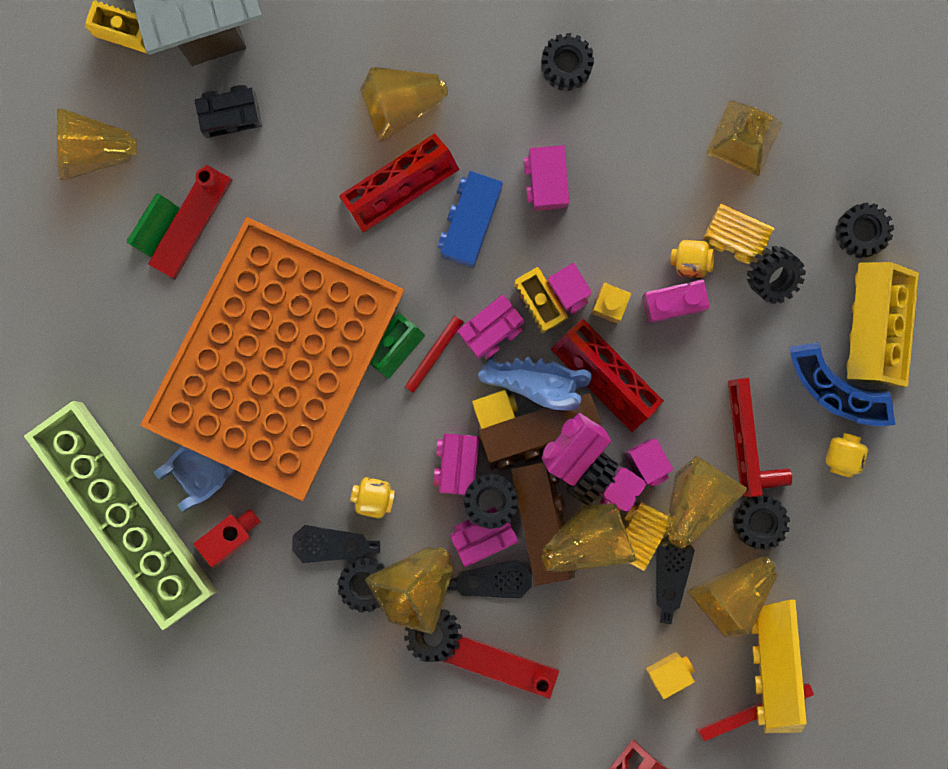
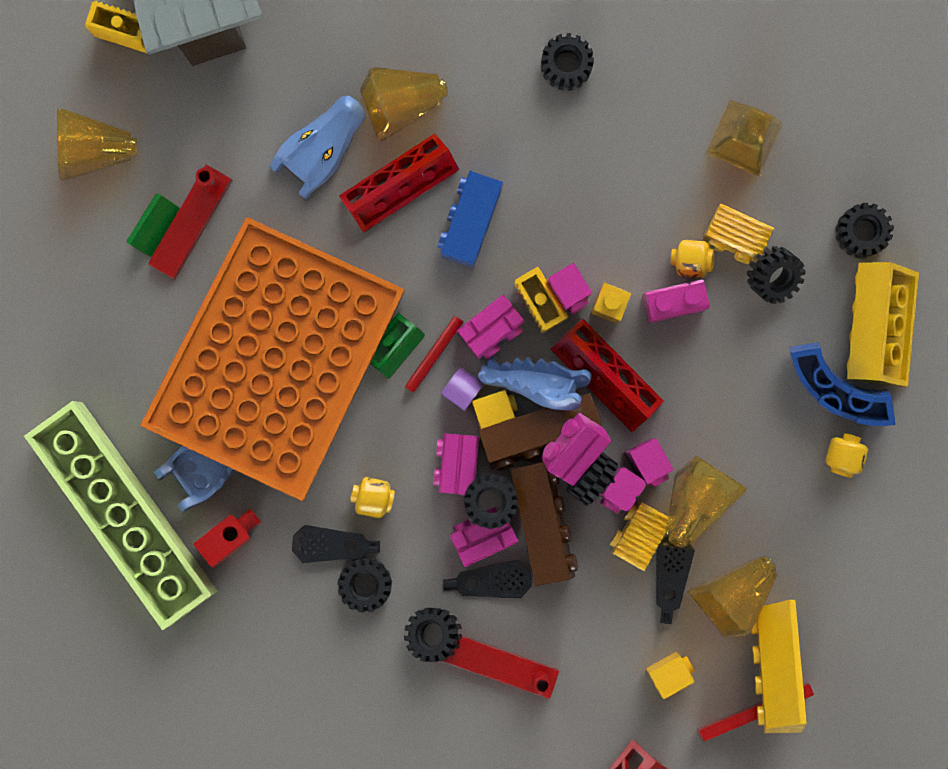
(228, 111): black brick -> none
(319, 147): none -> medium blue animal
(414, 588): clear yellow slope -> none
(462, 388): none -> medium lavender brick
(547, 178): dark pink brick -> none
(589, 540): clear yellow slope -> none
(746, 444): red piece -> none
(777, 514): black tyre -> none

